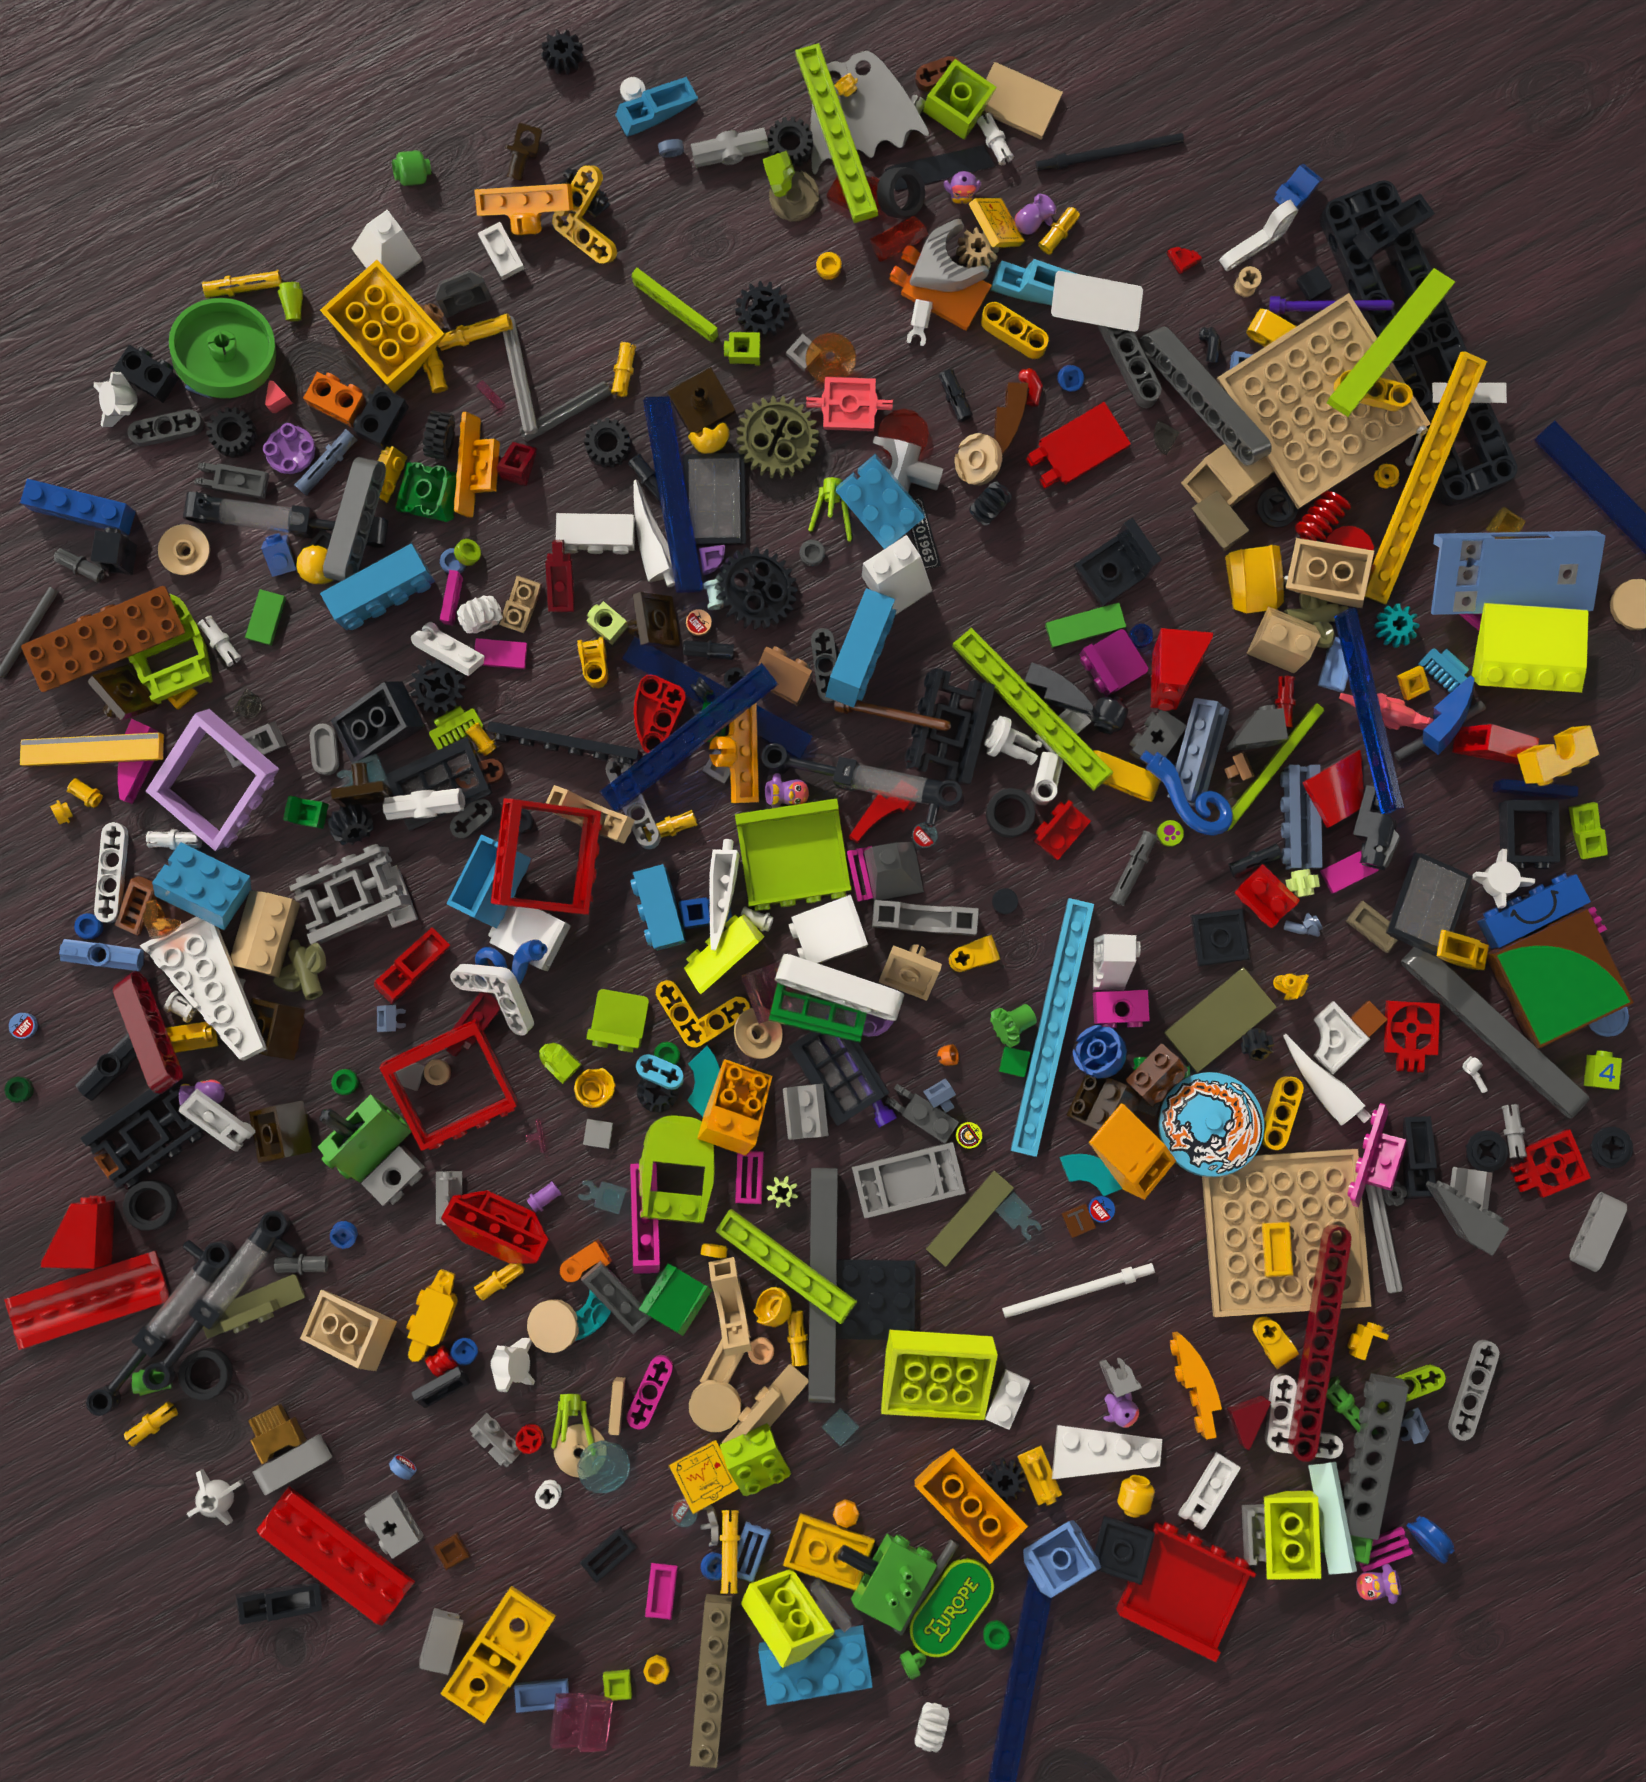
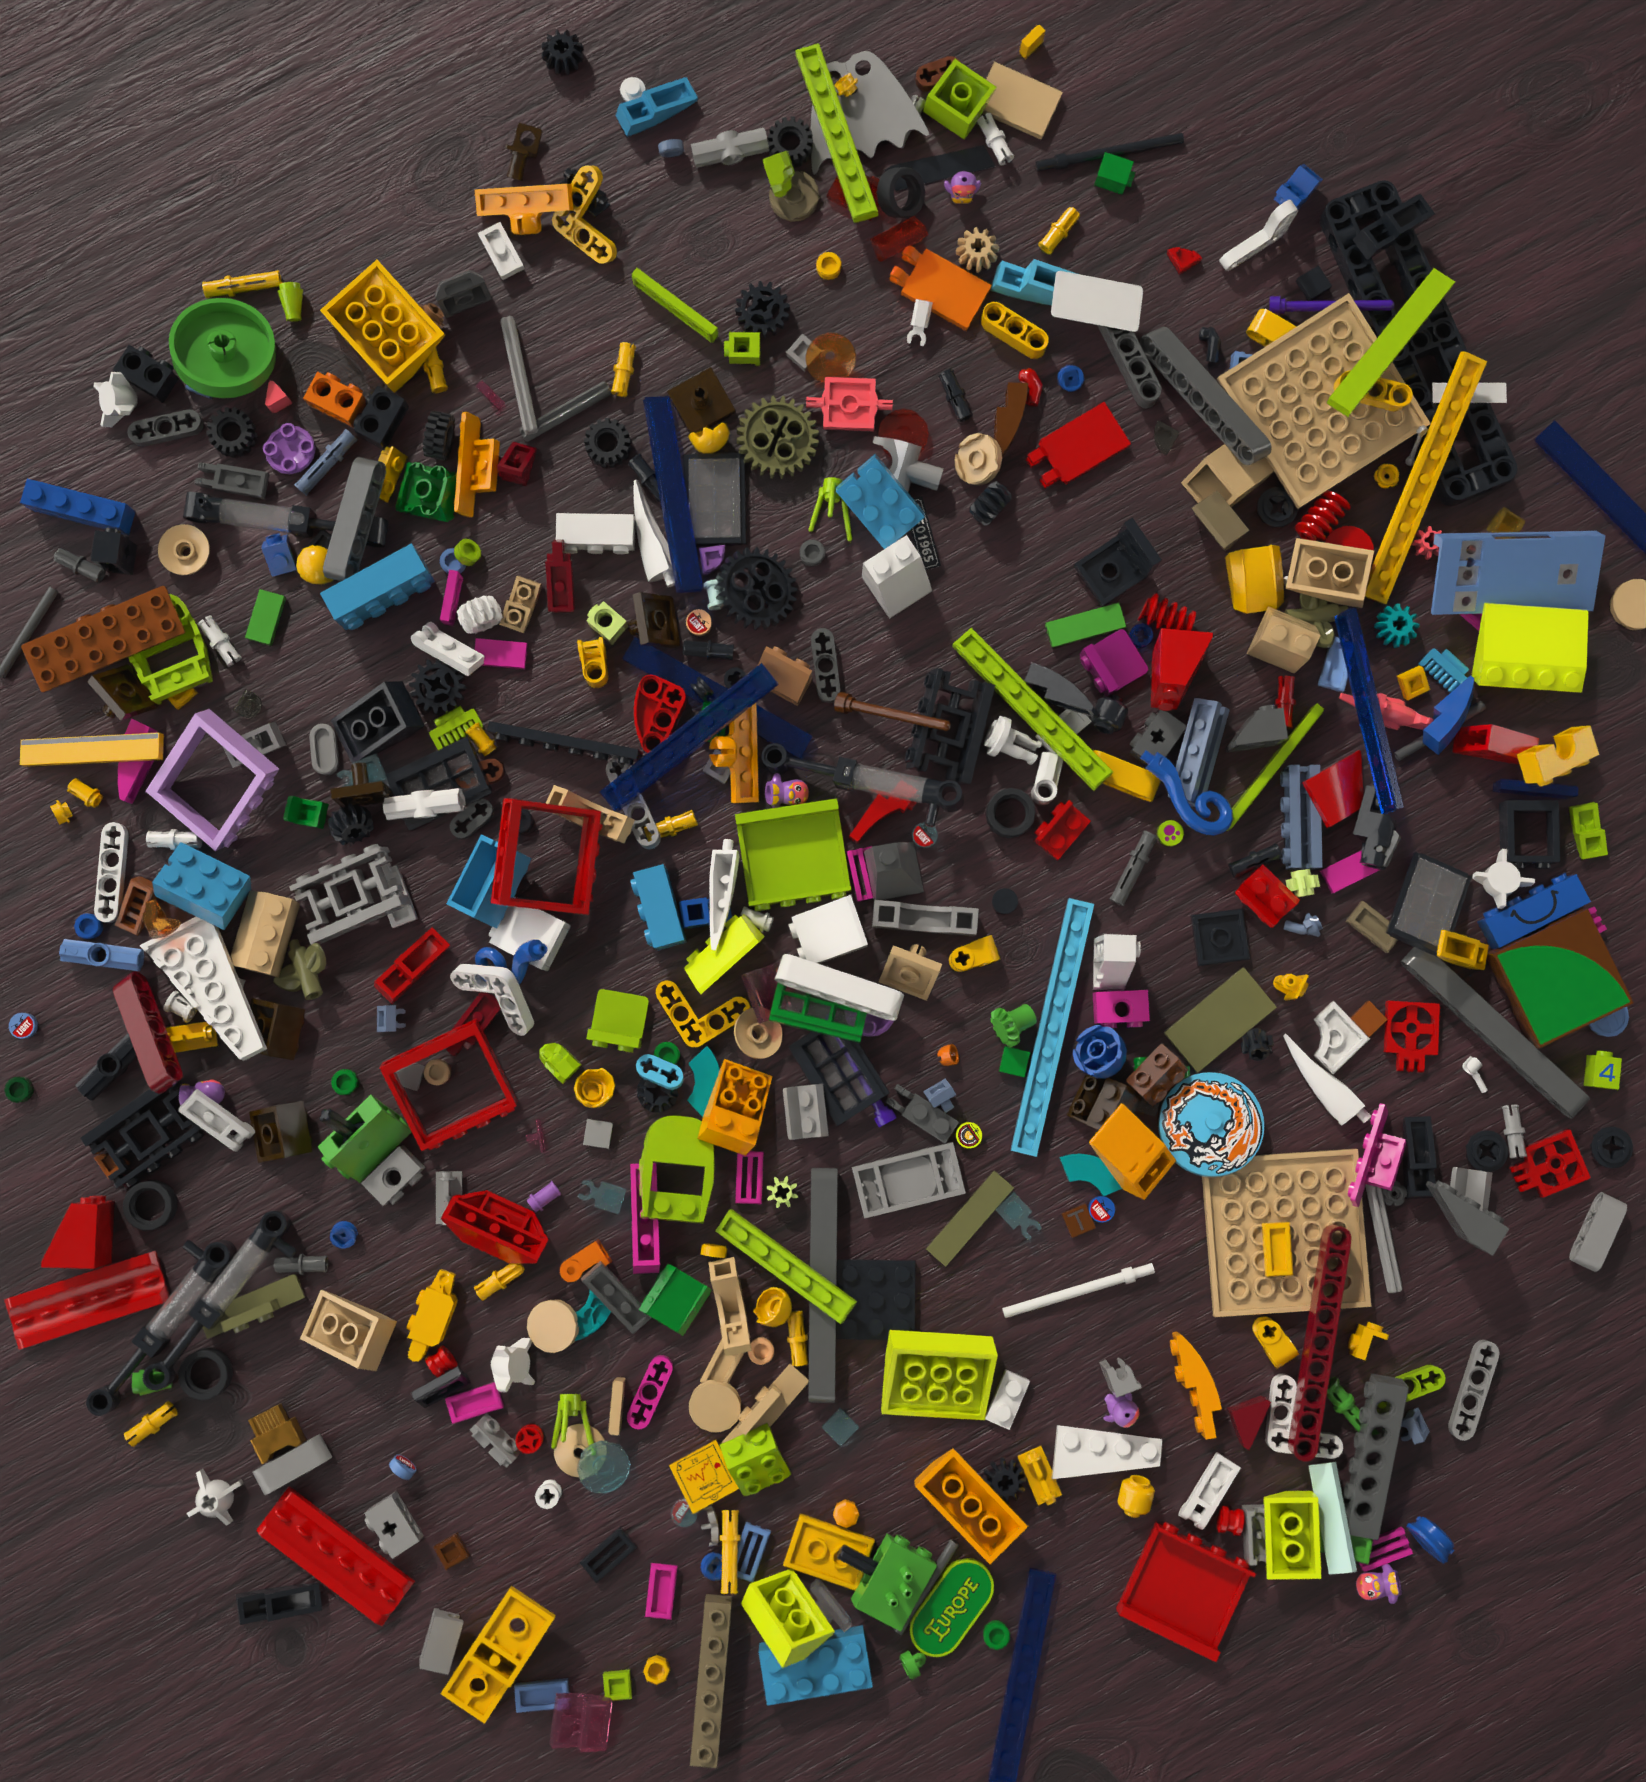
(387, 243): white slope -> none
(411, 168): bright green head -> none
(464, 334): yellow pin -> none
(464, 1351): blue tile -> none
(474, 1402): none -> dark pink tile
(861, 648): dark azure brick -> none
(932, 1727): white gear -> none
(935, 267): light grey animal -> none
(996, 222): yellow tile -> none
(1032, 41): none -> yellow tile
(1032, 215): medium lavender animal -> none
(1060, 1559): medium blue slope -> none
(1115, 173): none -> green brick
(1123, 1549): black tile -> none
(1167, 615): none -> red piece
(1230, 1520): none -> red wheel
(1242, 767): medium nougat tile -> none
(1251, 275): tan bush -> none
(1291, 1104): yellow beam -> none
(1423, 547): none -> coral gear

